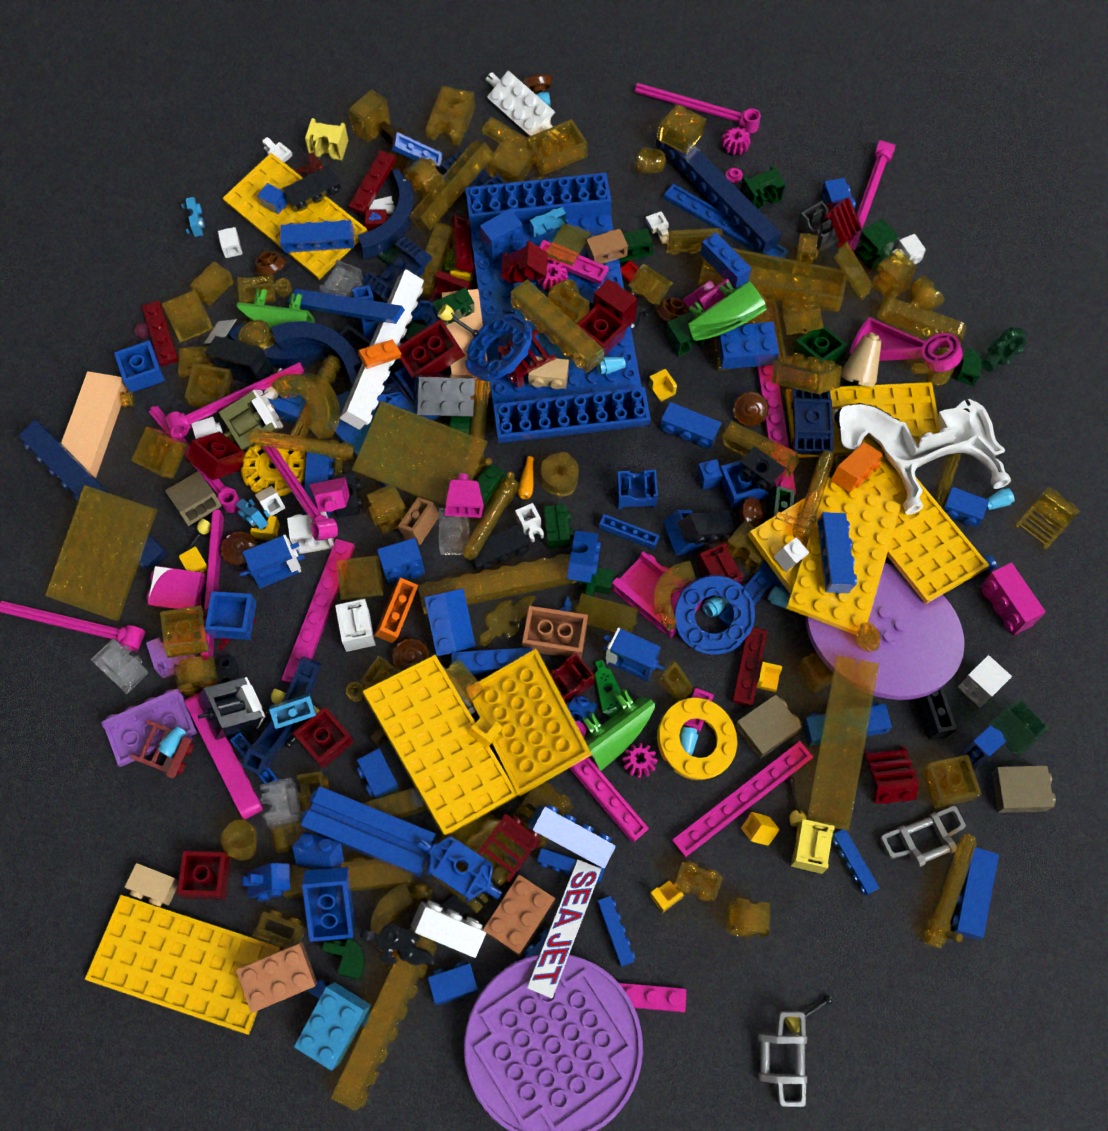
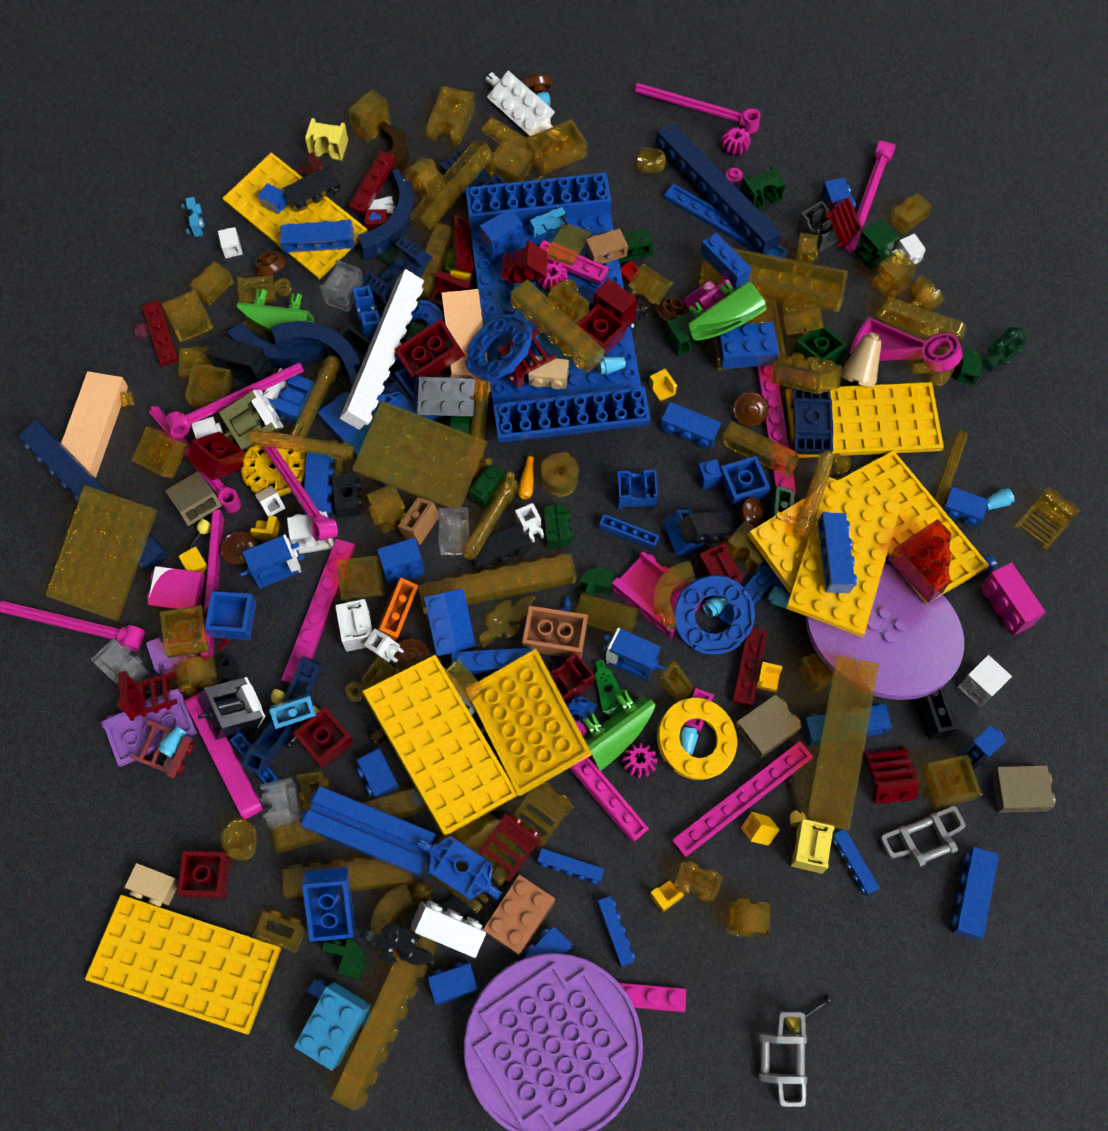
(133, 695): none -> dark red plate
(139, 366): blue brick -> none
(221, 330): white sticker -> none
(251, 514): dark azure piece -> none
(257, 333): clear yellow piece -> none
(267, 881): blue brick -> none
(276, 977): nougat brick -> none
(278, 150): white plate -> none
(317, 852): blue brick -> none
(320, 397): clear yellow brick -> none
(330, 494): dark pink torso -> none
(349, 306): blue tile -> none
(379, 354): orange plate -> none
(383, 645): none -> white brick
(414, 149): plate -> none
(446, 313): hinge -> none
(460, 303): dark green brick -> none
(464, 498): dark pink torso -> none
(485, 732): yellow panel -> none
(564, 929): sticker -> none
(572, 836): brick -> none
(584, 556): blue arch -> none
(658, 223): white plate -> none
(681, 128): clear yellow brick -> none
(688, 240): clear yellow plate -> none
(759, 460): black brick -> none
(791, 554): white brick -> none
(853, 271): clear yellow piece -> none
(857, 467): orange brick -> none
(868, 637): clear yellow plate -> none
(910, 213): none -> clear yellow brick
(925, 560): none -> clear red brick
(940, 922): clear yellow cylinder -> none
(959, 433): white animal -> none
(1019, 726): clear green brick -> none

